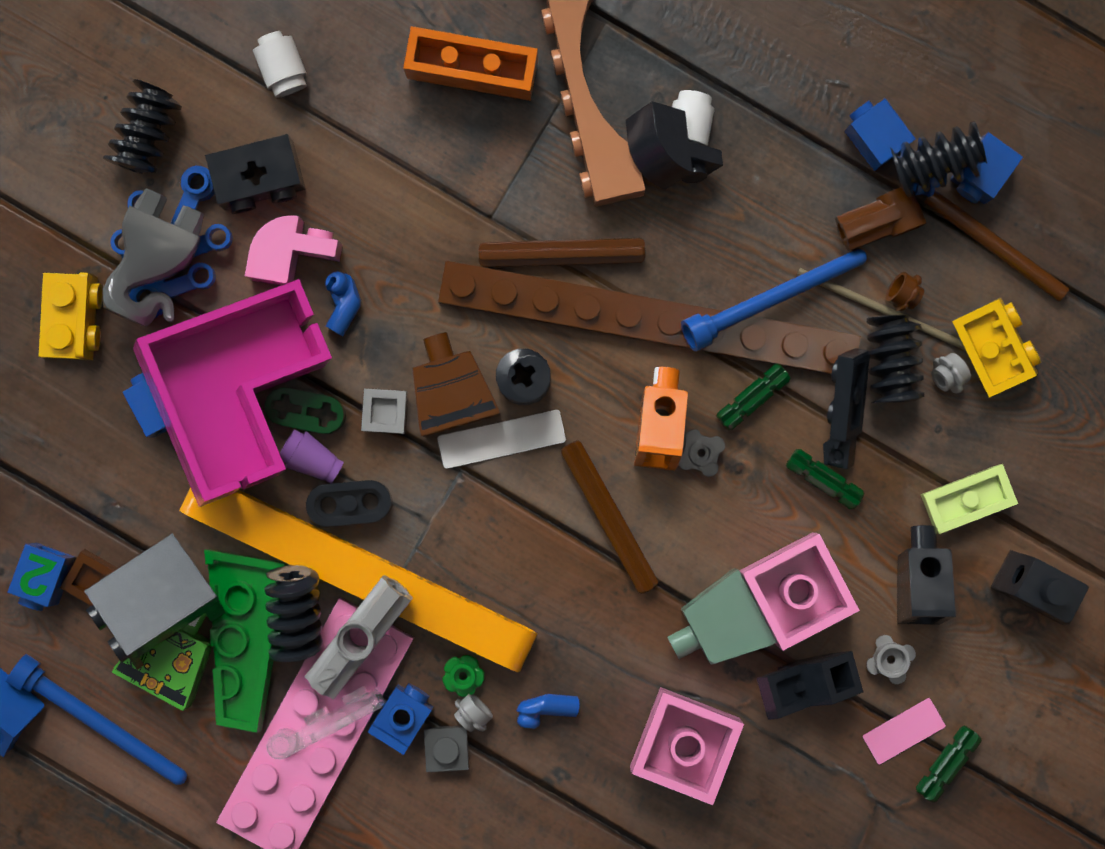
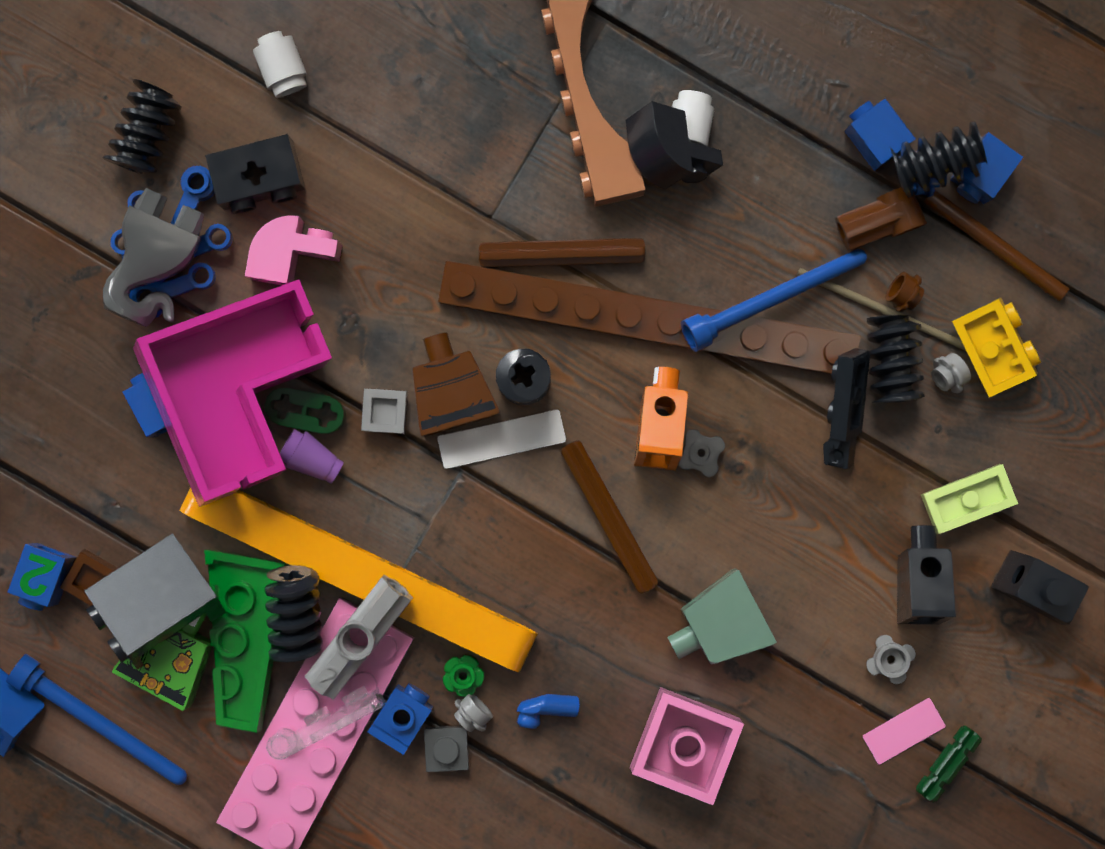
(69, 316): yellow bracket -> none
(345, 299): blue arm -> none
(349, 502): black plate -> none
(470, 63): orange brick -> none
(753, 397): dark green axle -> none
(799, 590): bright pink brick -> none
(809, 683): black brick -> none
(825, 479): dark green axle -> none

